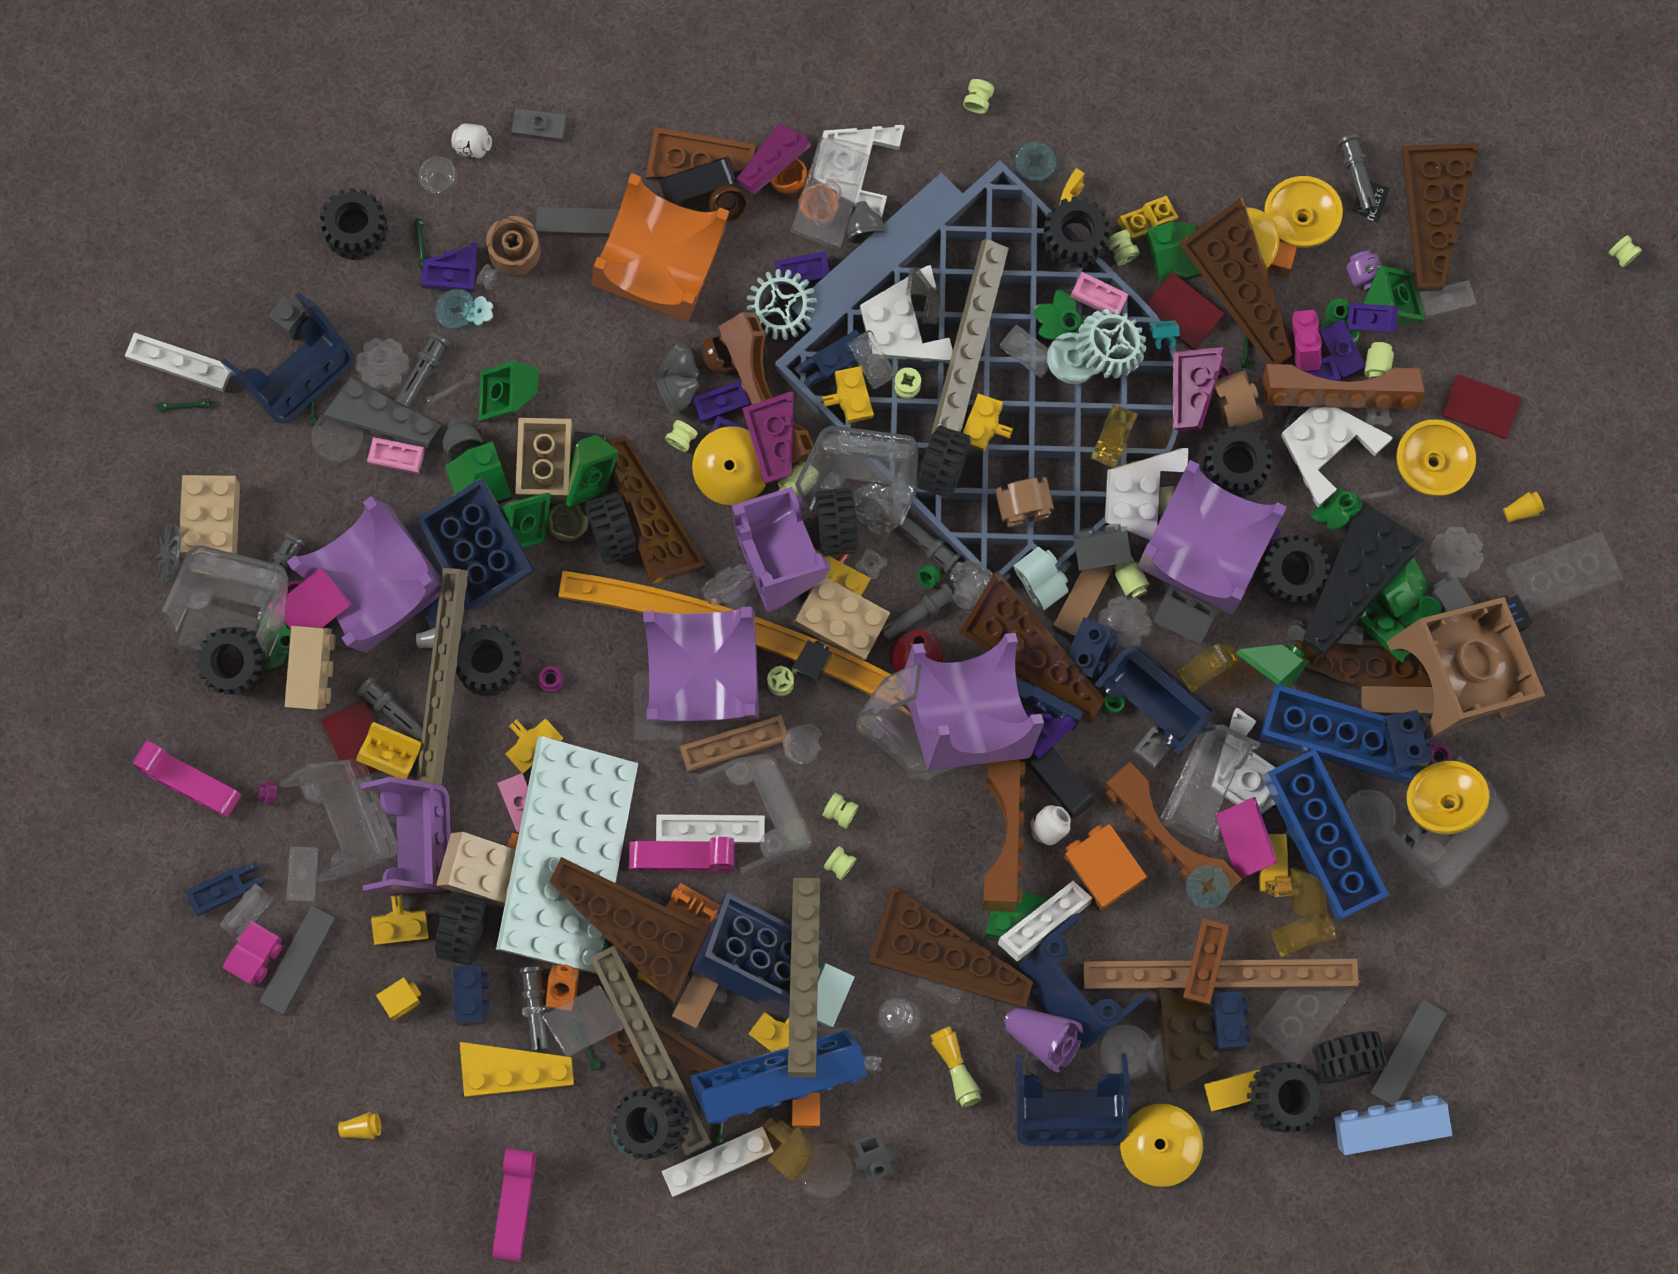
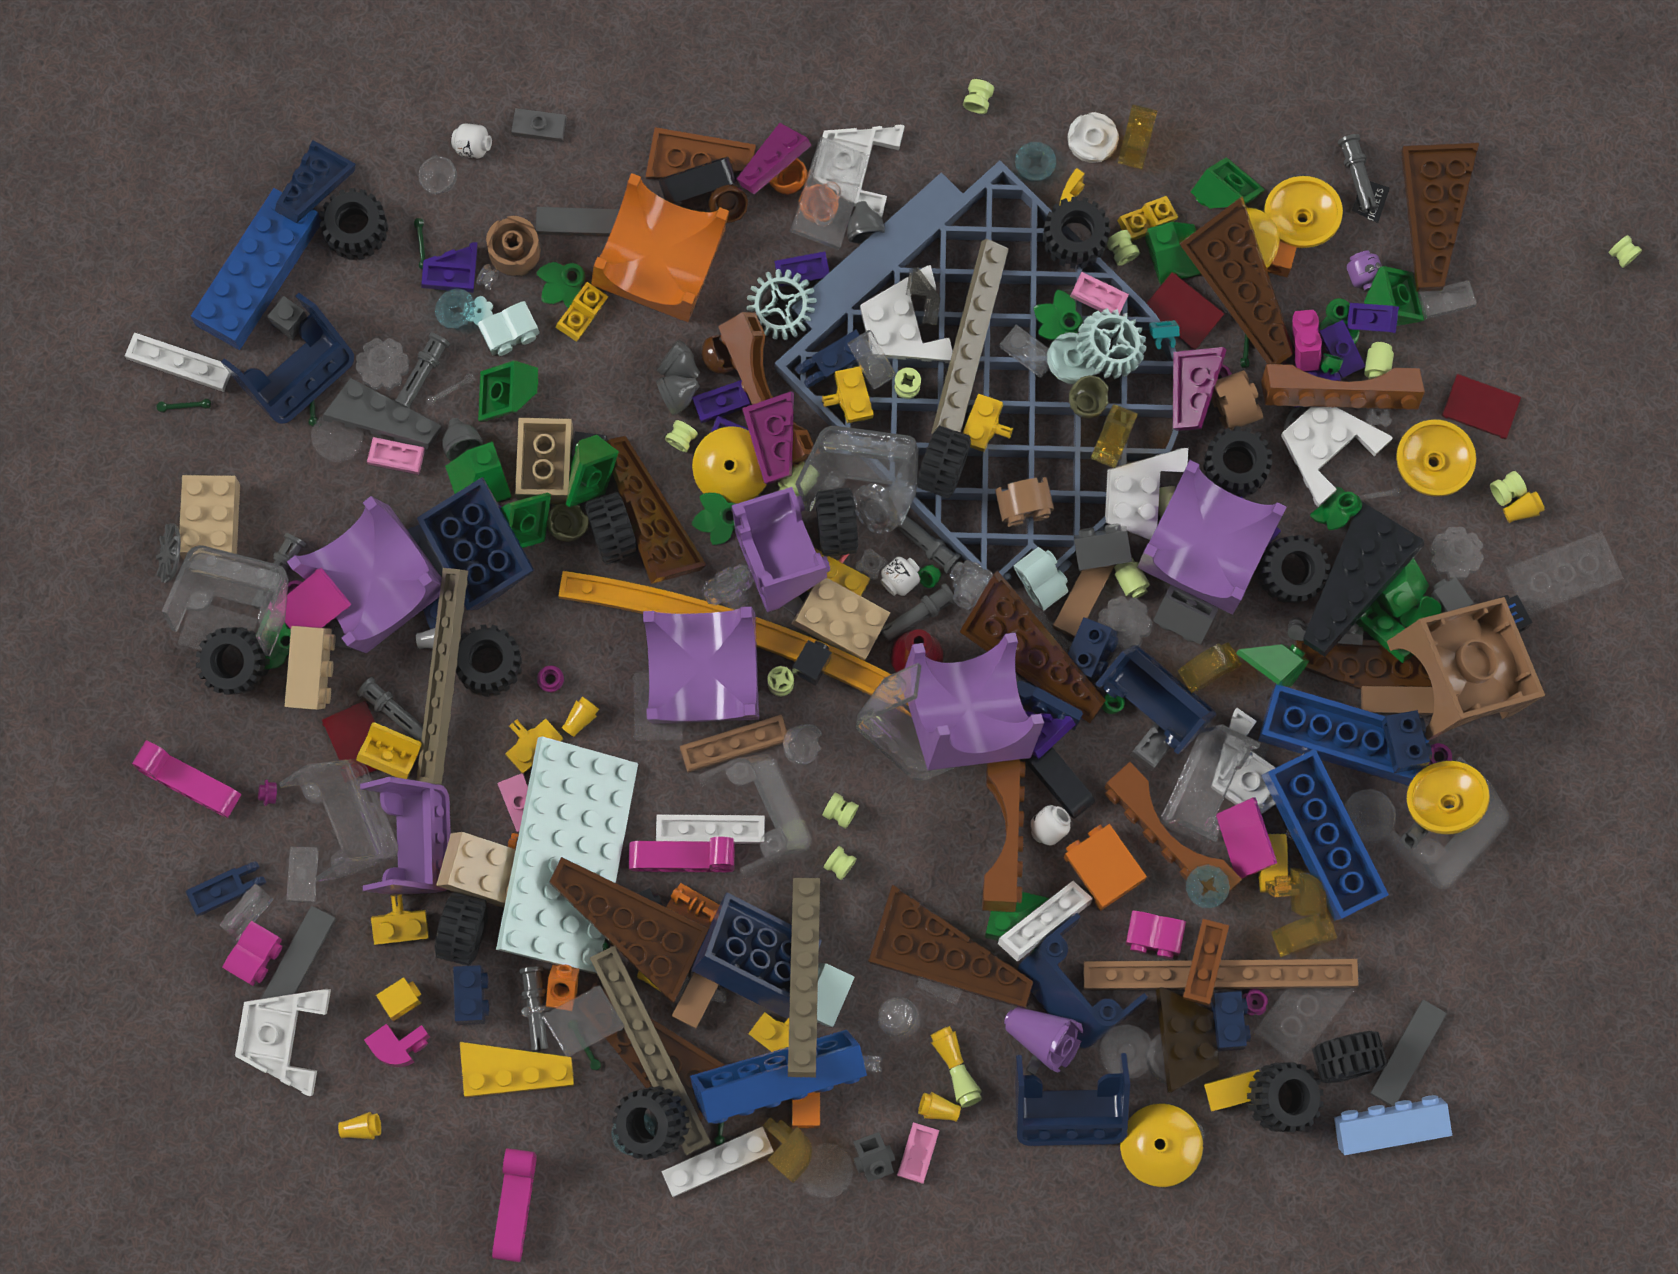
(254, 273): none -> blue brick
(269, 1033): none -> white wing
(314, 180): none -> dark blue wing
(395, 1052): none -> dark pink brick
(508, 328): none -> light aqua brick
(557, 284): none -> green plate
(580, 716): none -> yellow cone
(581, 311): none -> yellow slope
(713, 518): none -> green plate
(900, 576): none -> white head
(918, 1153): none -> bright pink plate
(936, 1107): none -> yellow cone
(1089, 396): none -> olive hair
(1096, 144): none -> white tile
(1137, 136): none -> clear yellow brick
(1155, 934): none -> dark pink brick
(1224, 185): none -> green slope
(1262, 1001): none -> magenta plate
(1332, 362): none -> green hinge
(1509, 488): none -> yellowish green wheel

